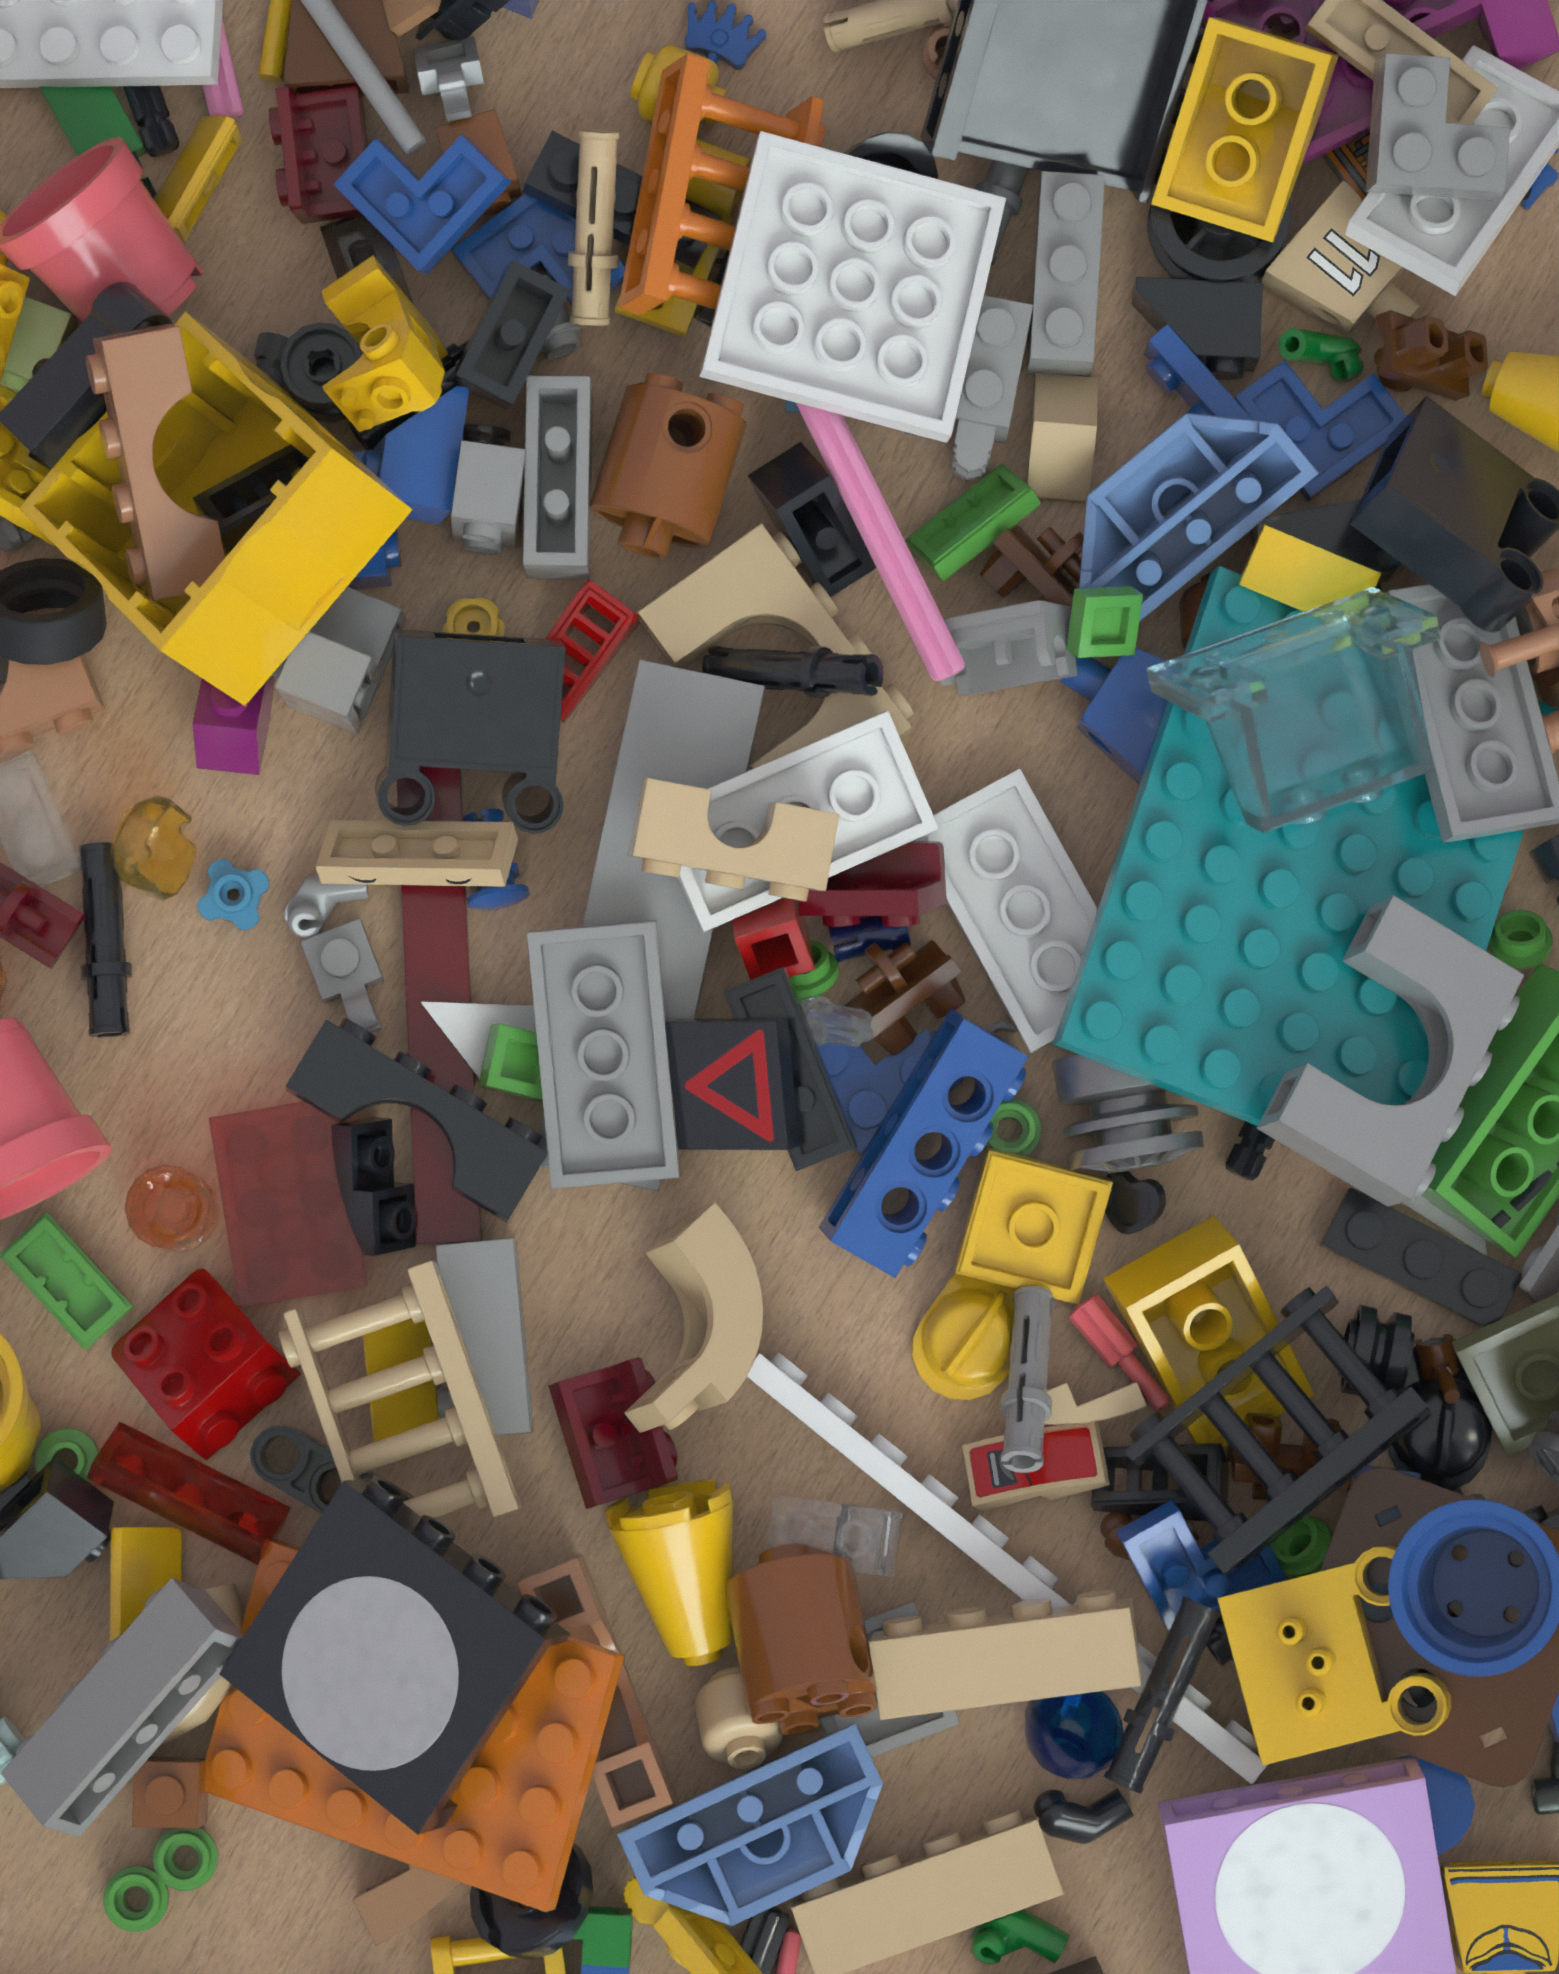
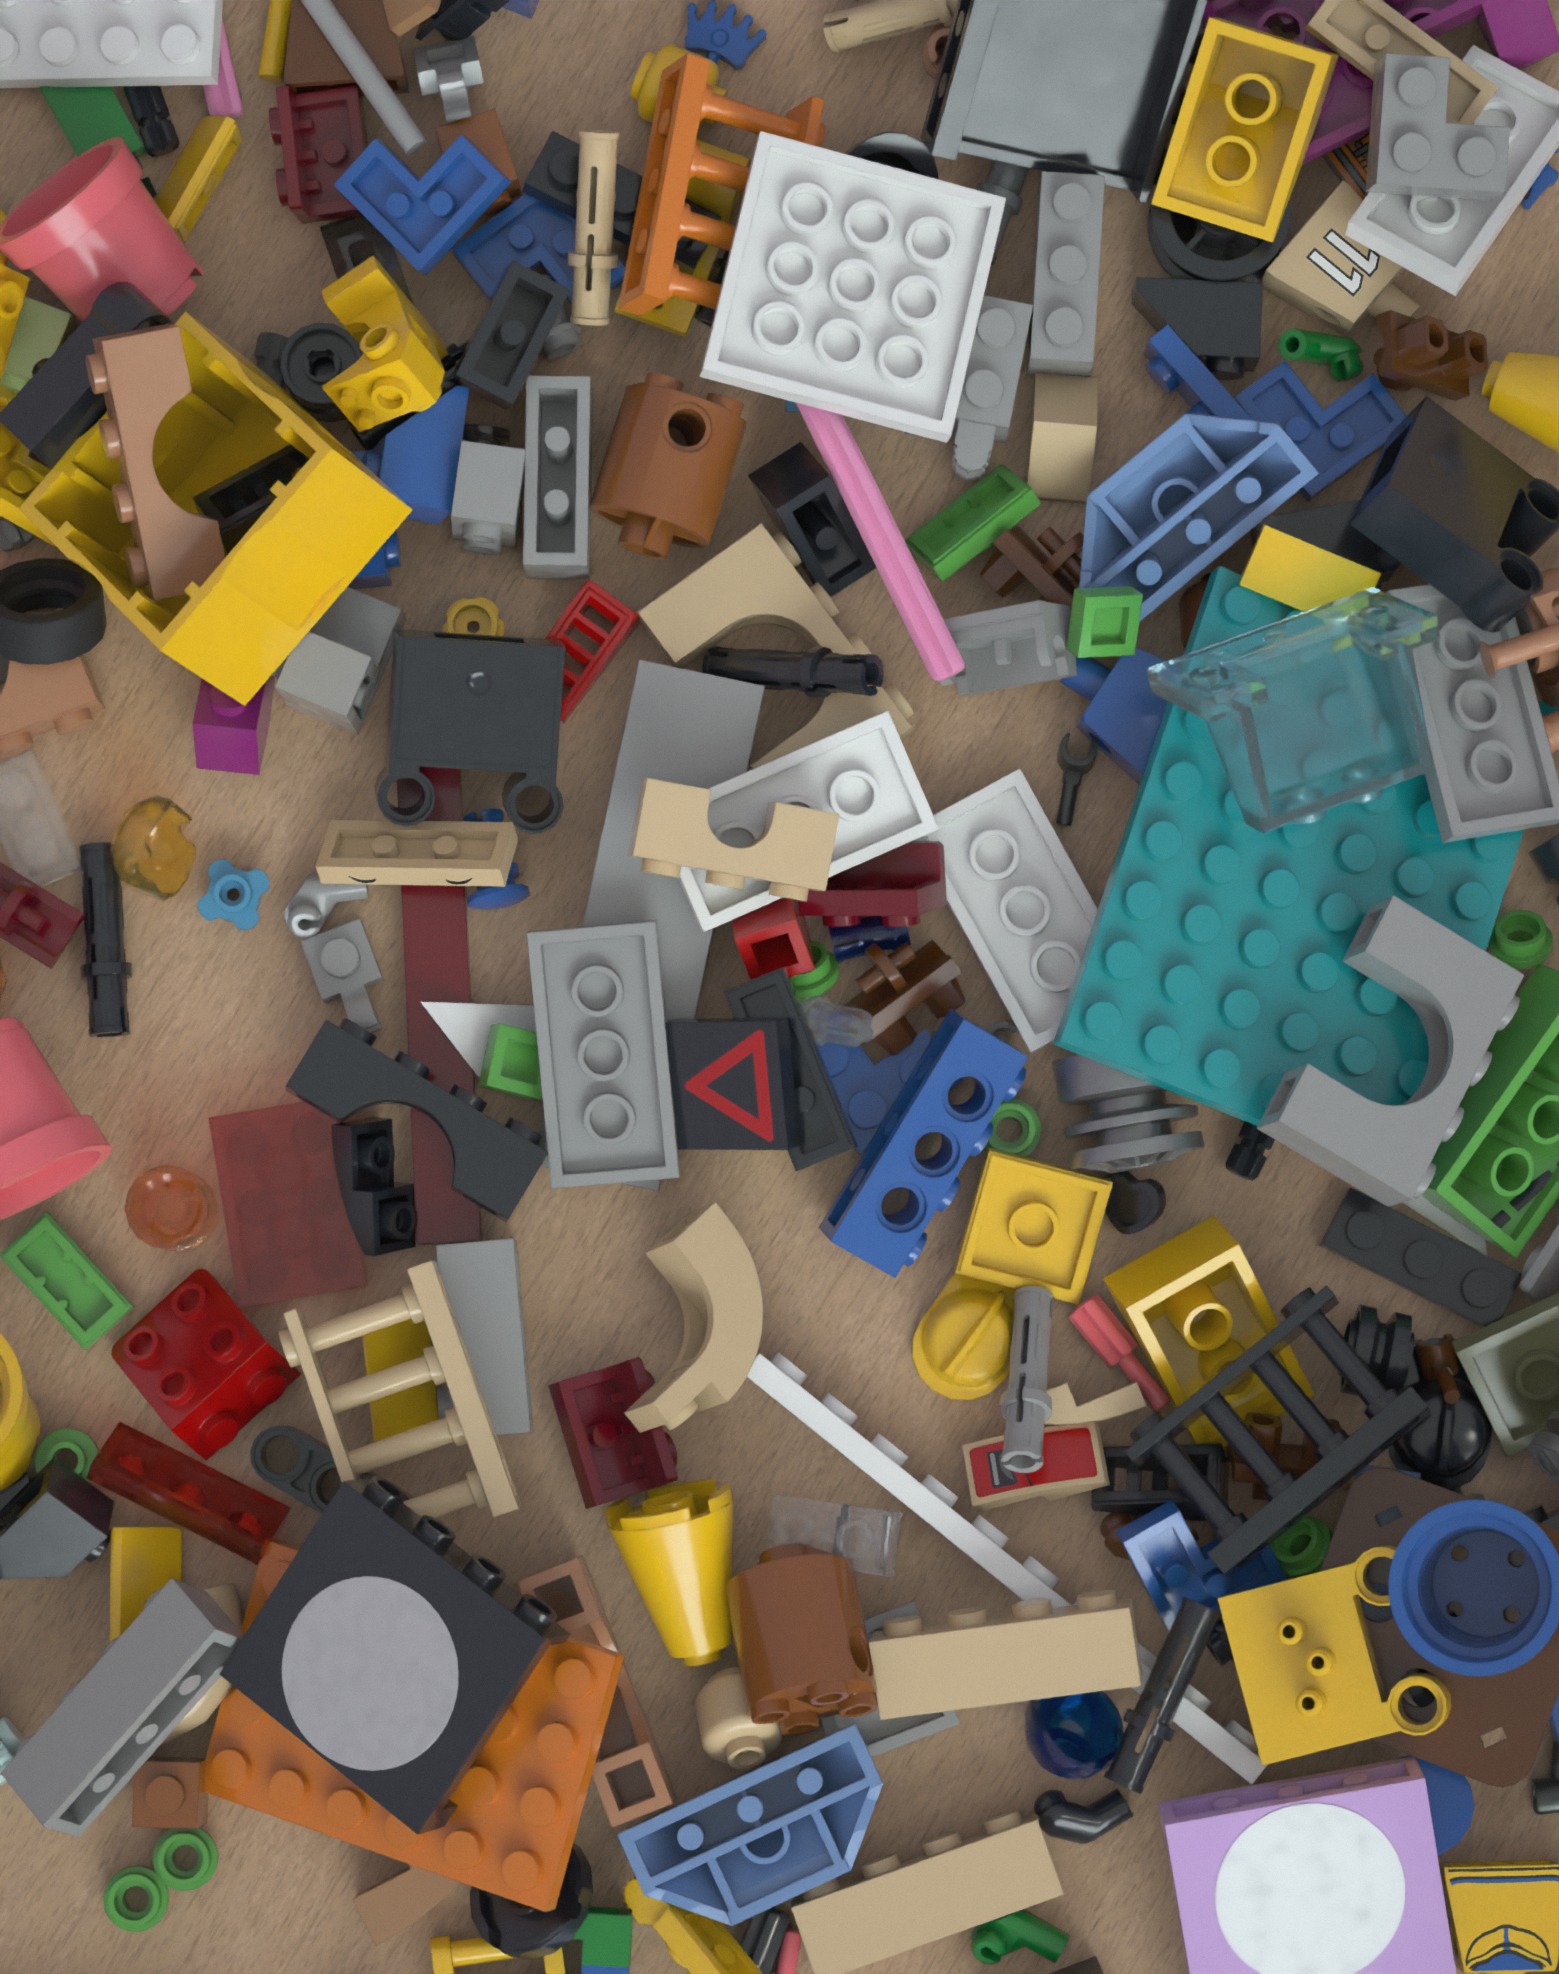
(1072, 778): none -> pearl dark grey hand

